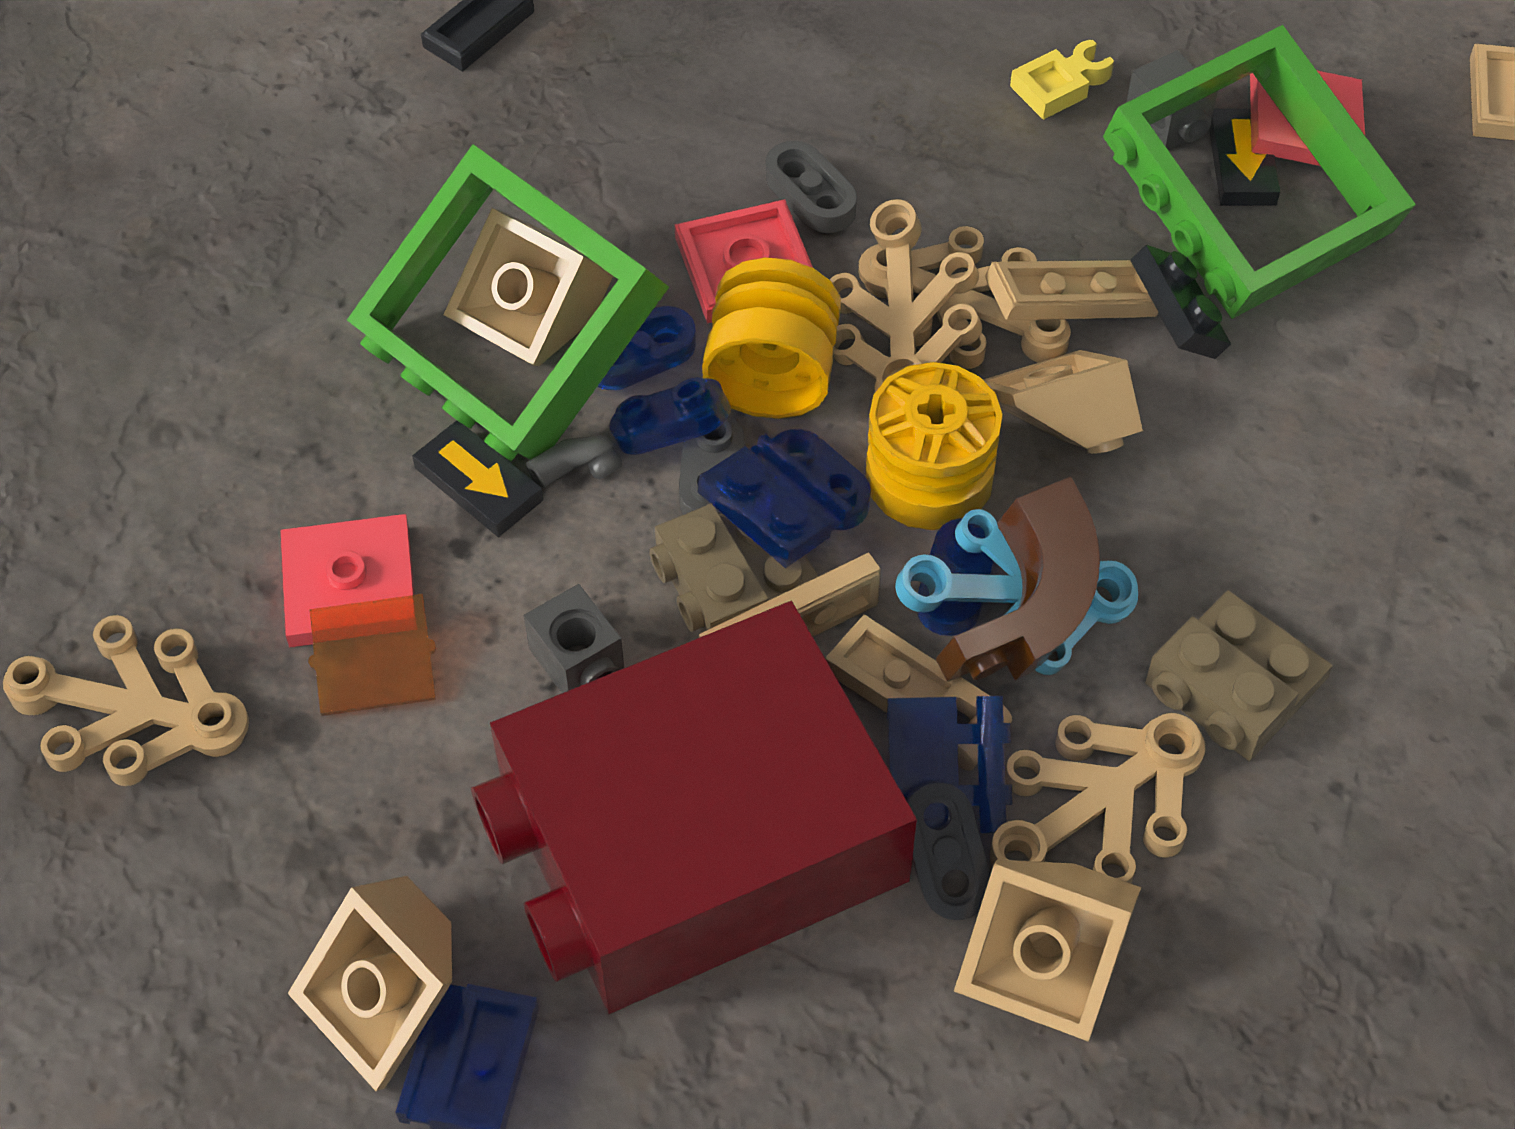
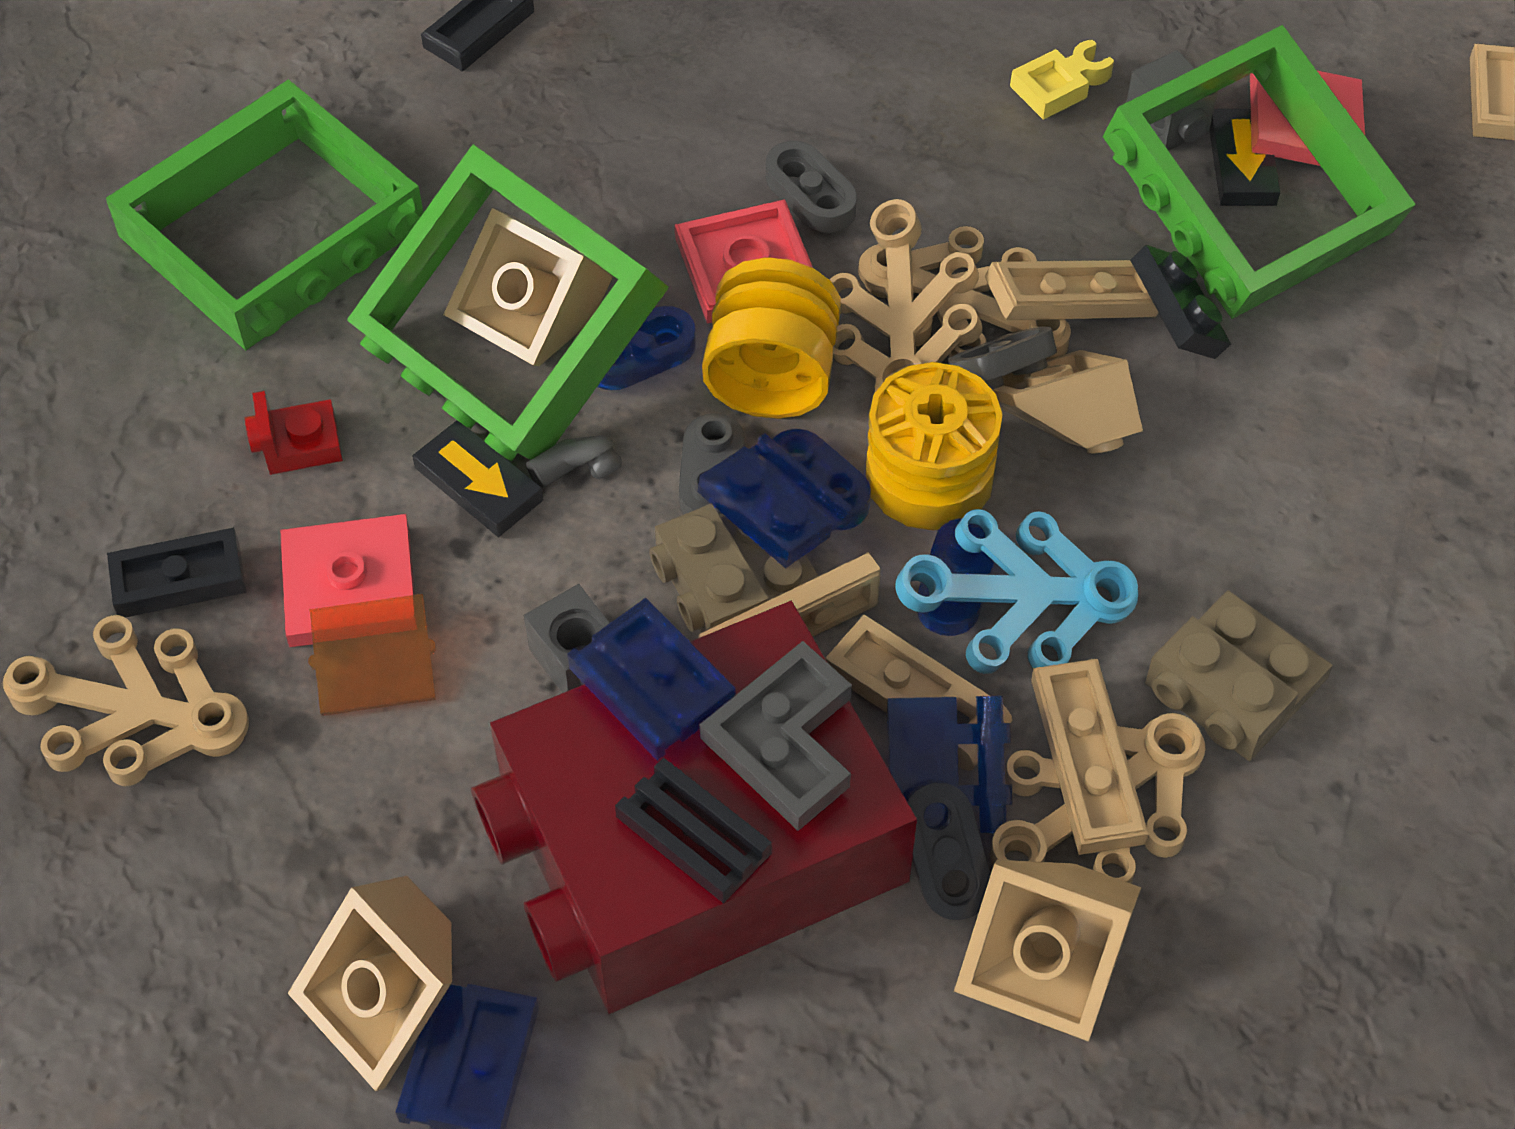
(176, 573): none -> black plate
(228, 154): none -> bright green window
(293, 435): none -> red bracket
(651, 677): none -> clear blue plate
(651, 793): none -> black tile
(669, 416): clear blue plate -> none
(768, 737): none -> dark grey plate
(1015, 353): none -> dark grey plate
(1060, 573): reddish brown arch -> none
(1089, 757): none -> tan tile

